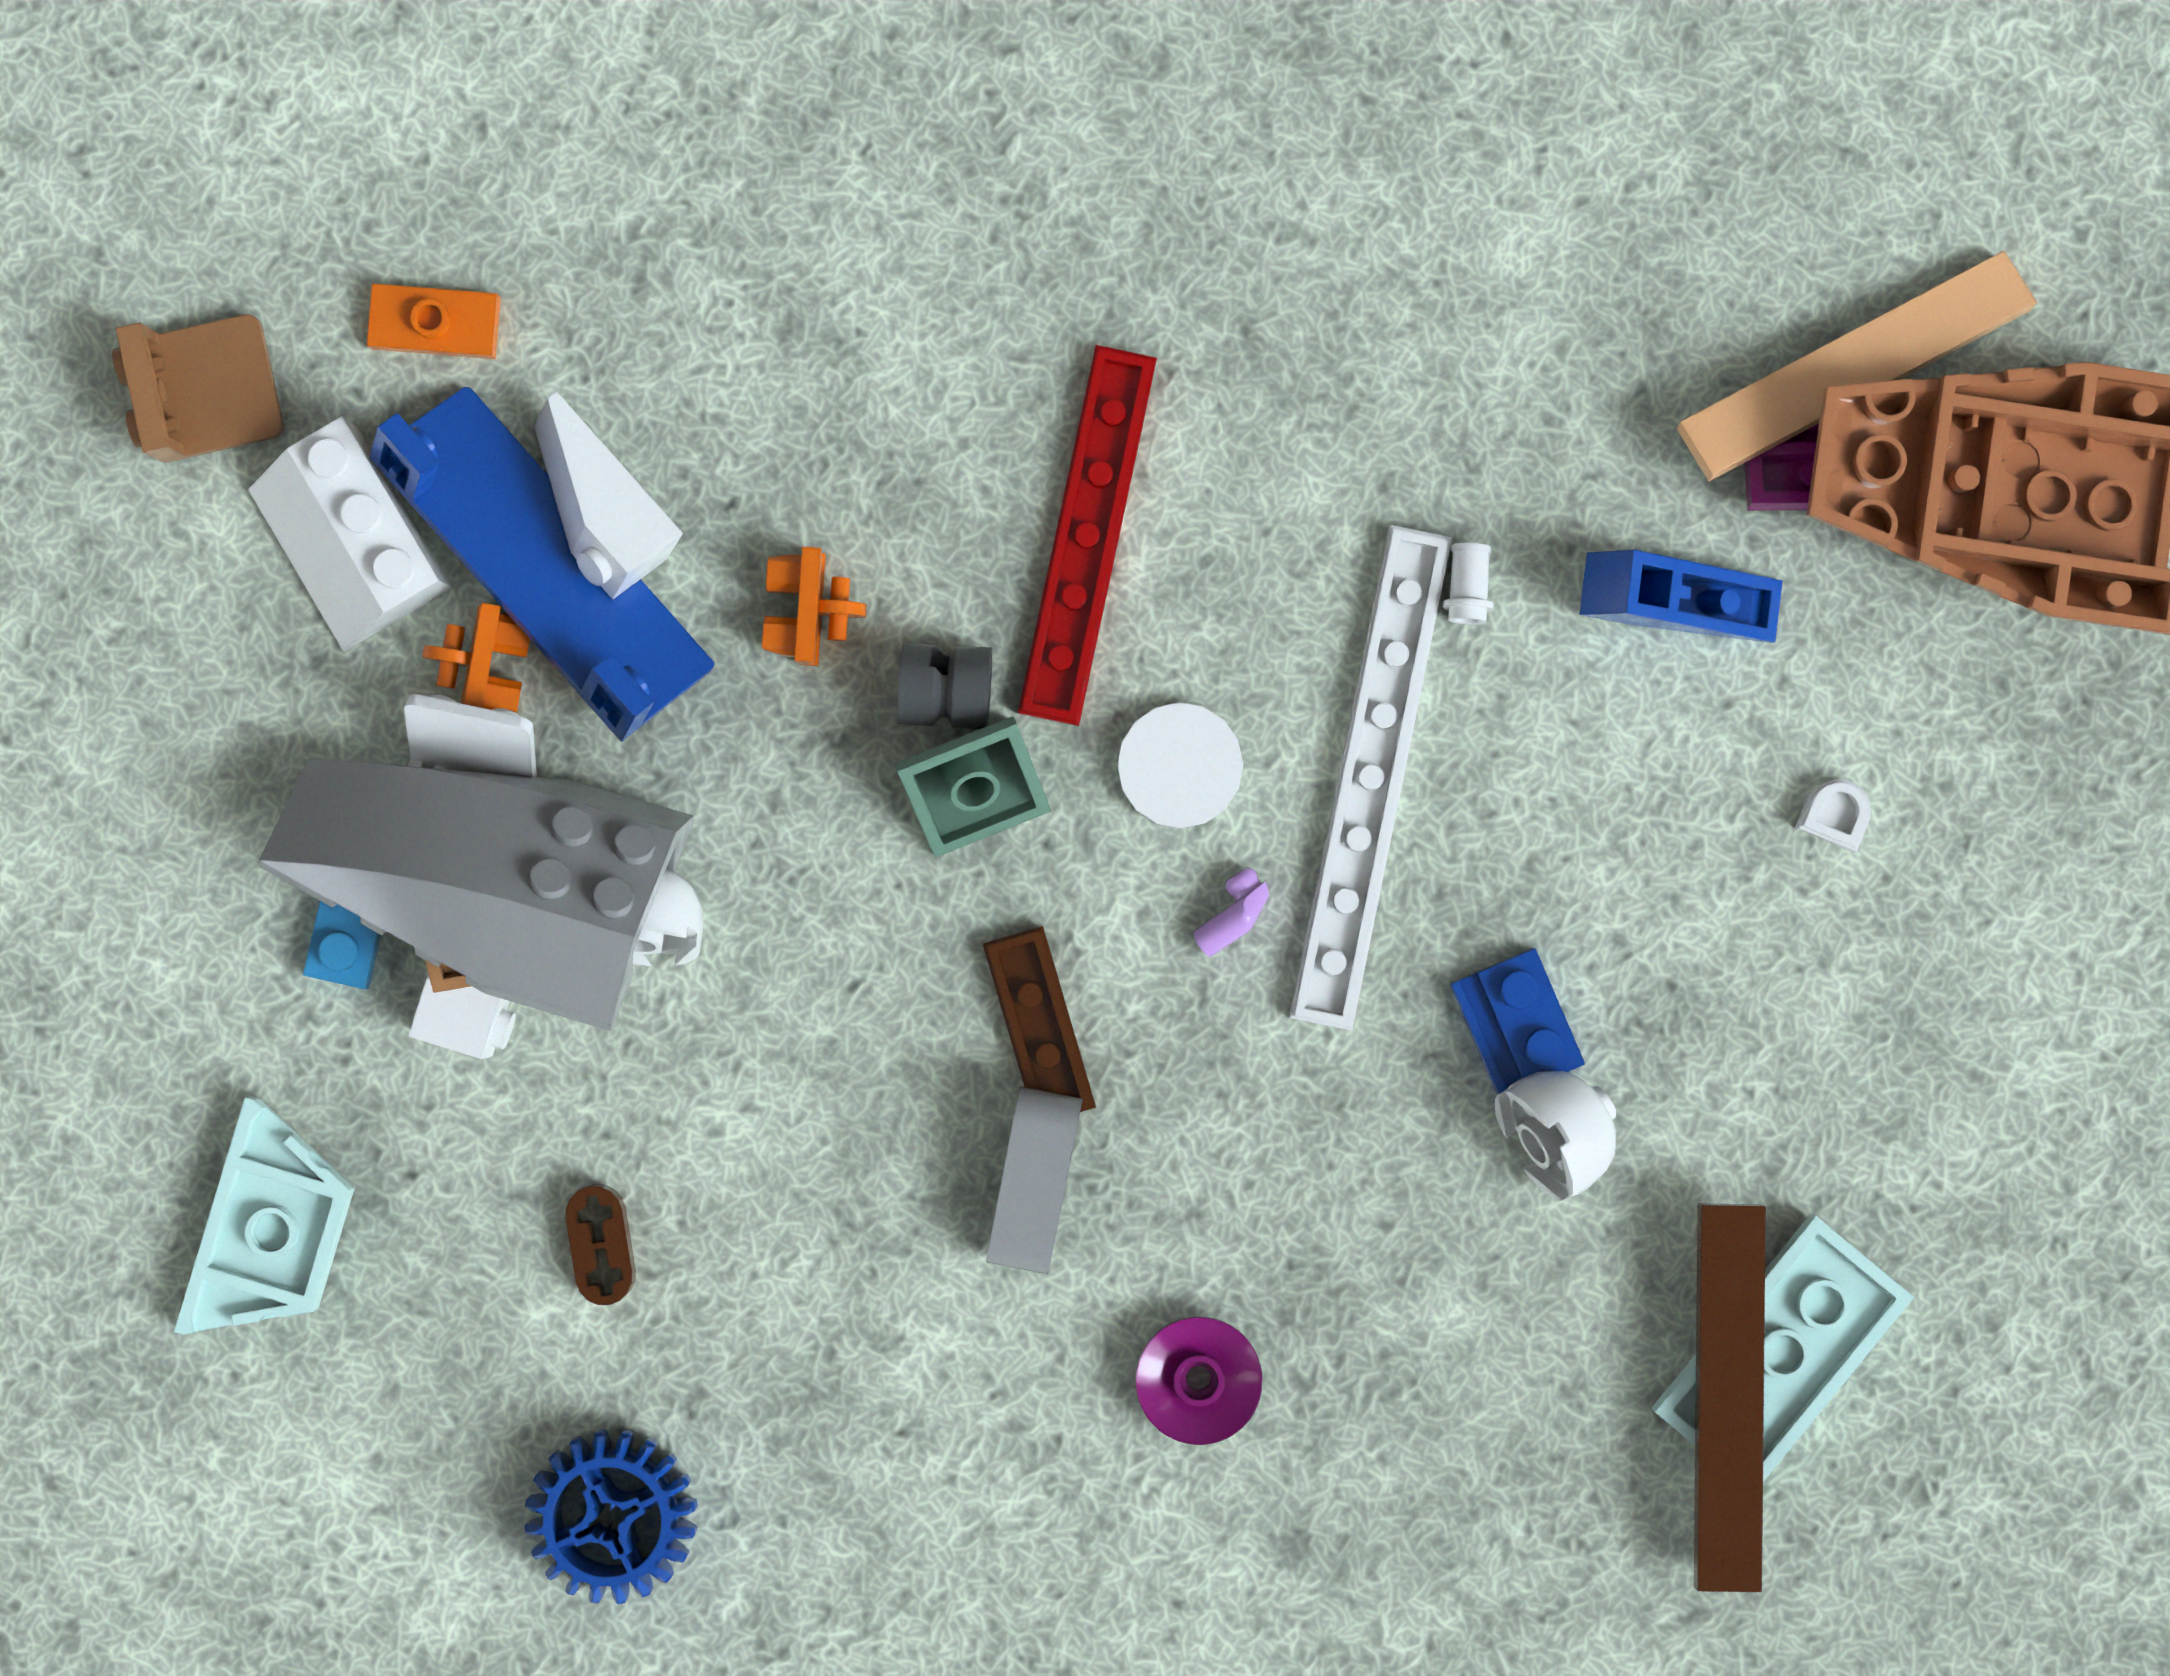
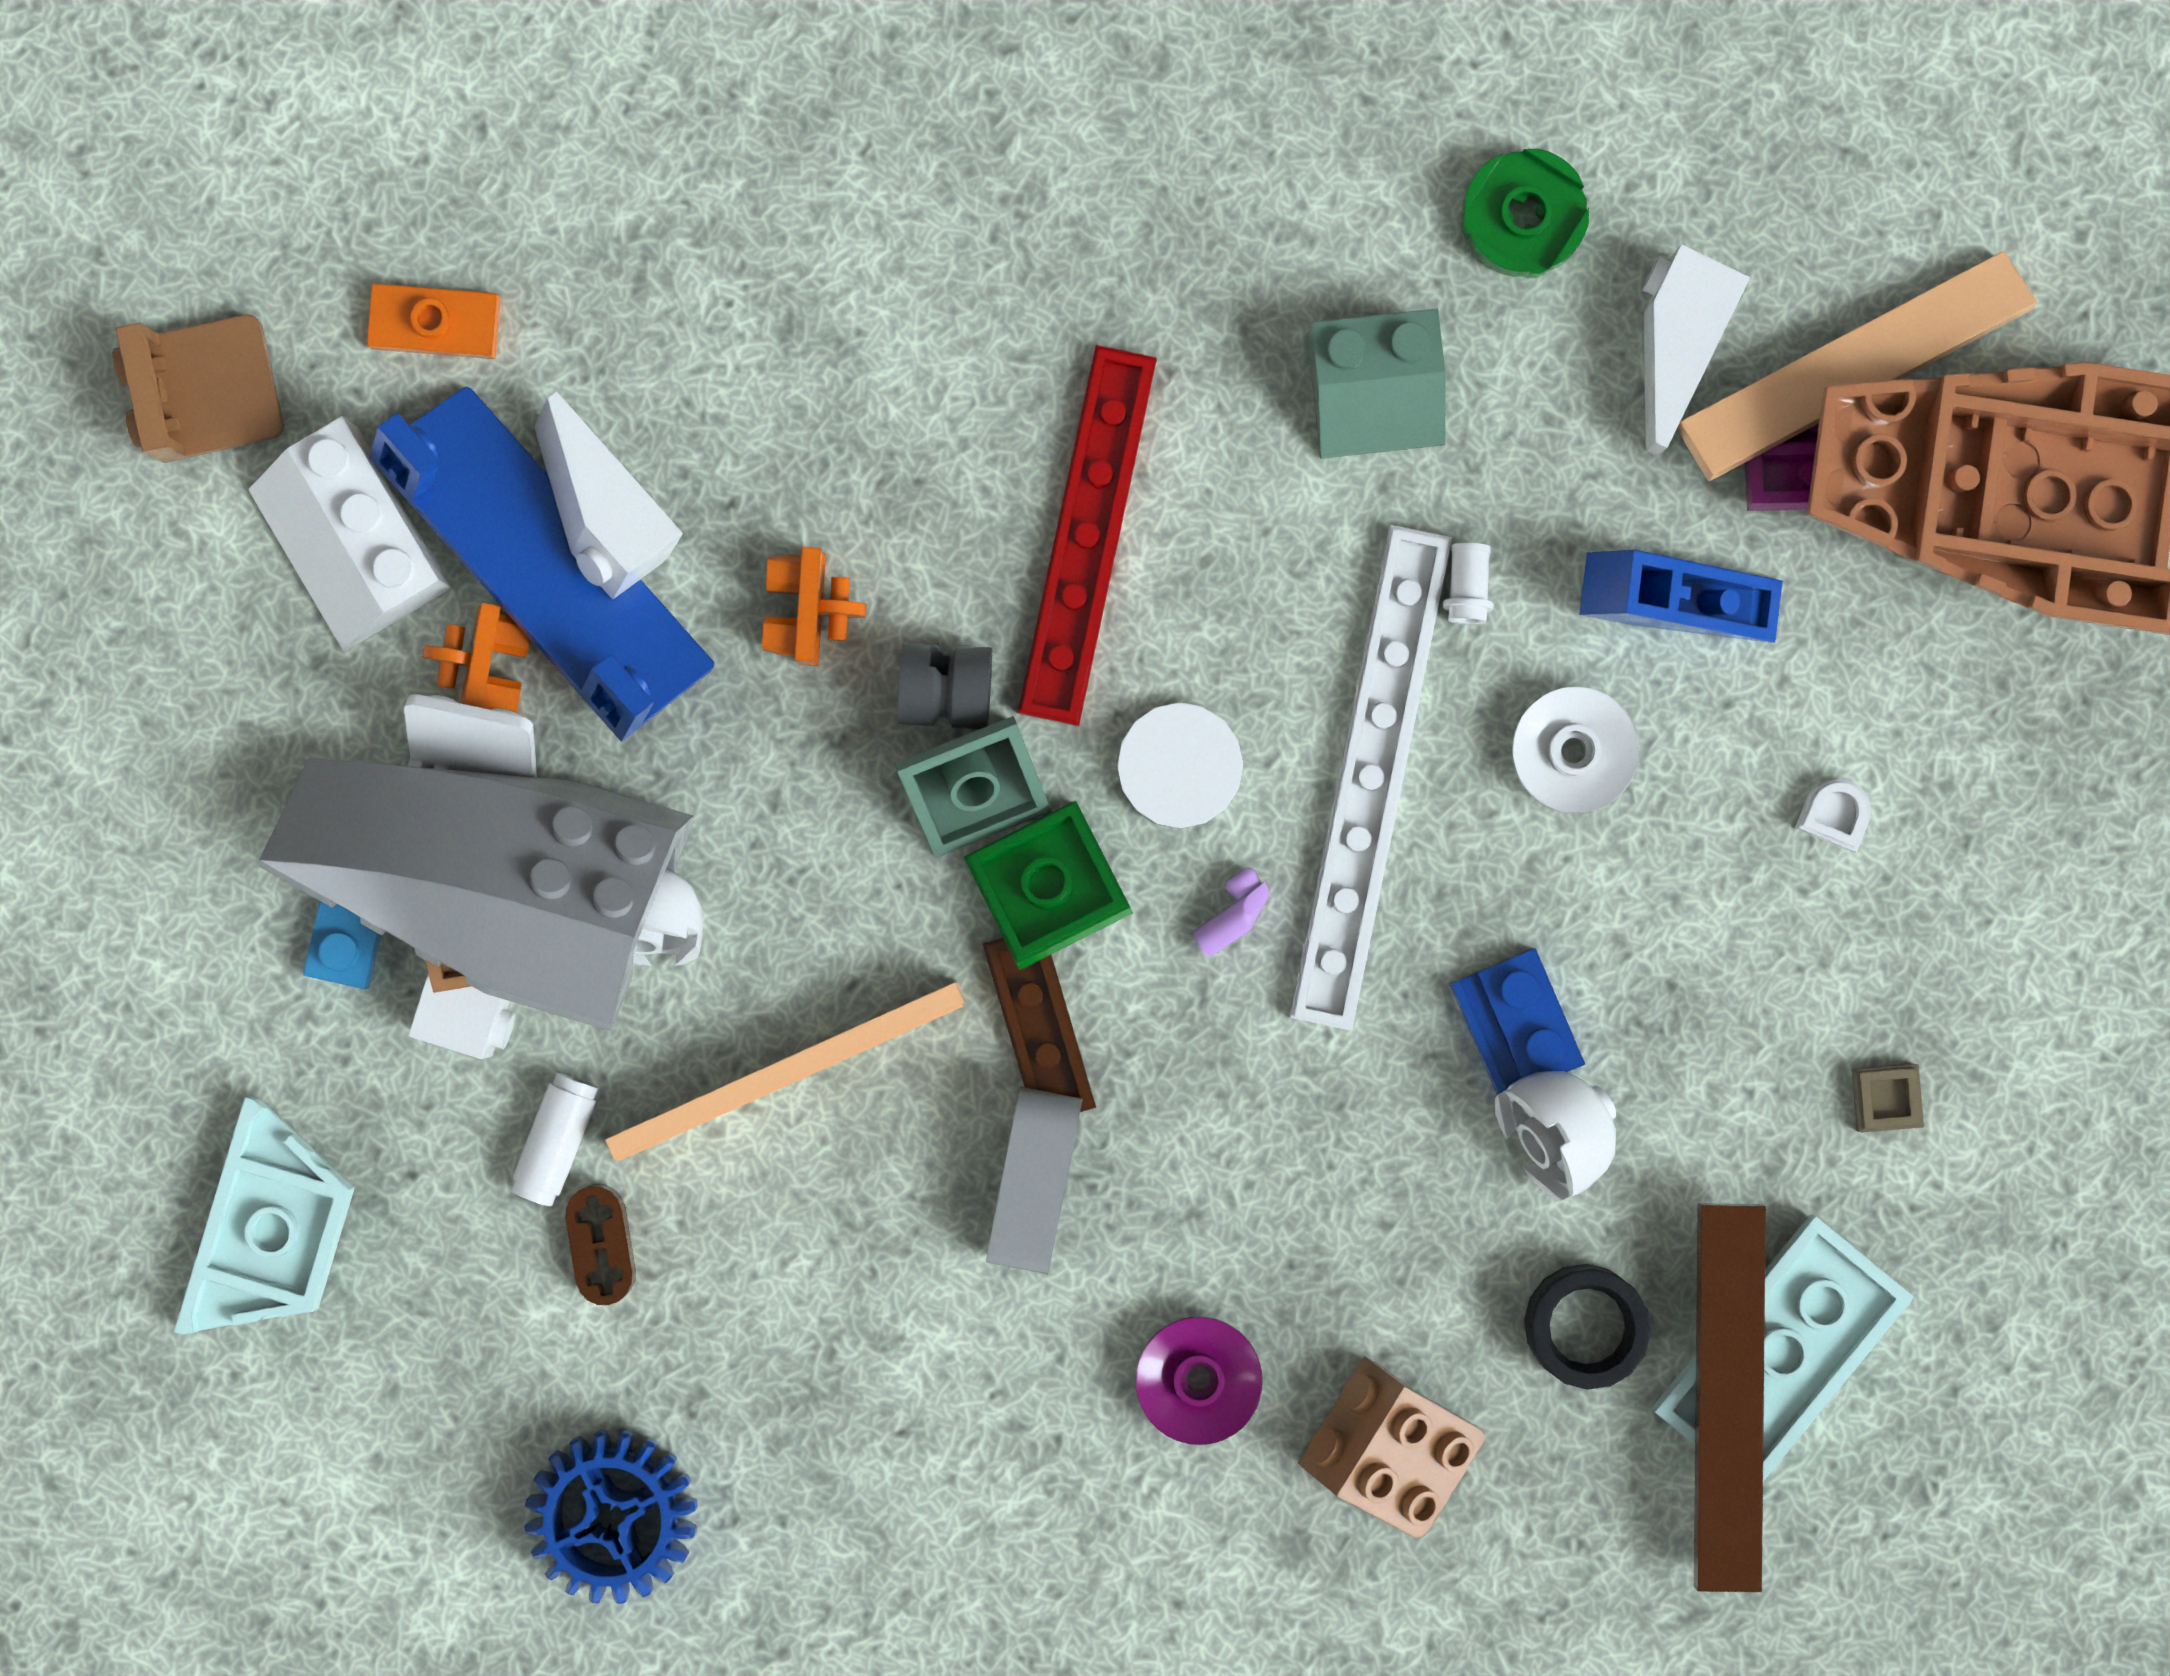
(554, 1139): none -> white piece
(786, 1071): none -> light nougat tile
(1048, 885): none -> green plate
(1378, 383): none -> sand green slope
(1391, 1450): none -> medium nougat bracket
(1514, 178): none -> green plate
(1607, 741): none -> white dish
(1634, 1338): none -> black tyre
(1681, 331): none -> white slope
(1887, 1098): none -> dark tan tile

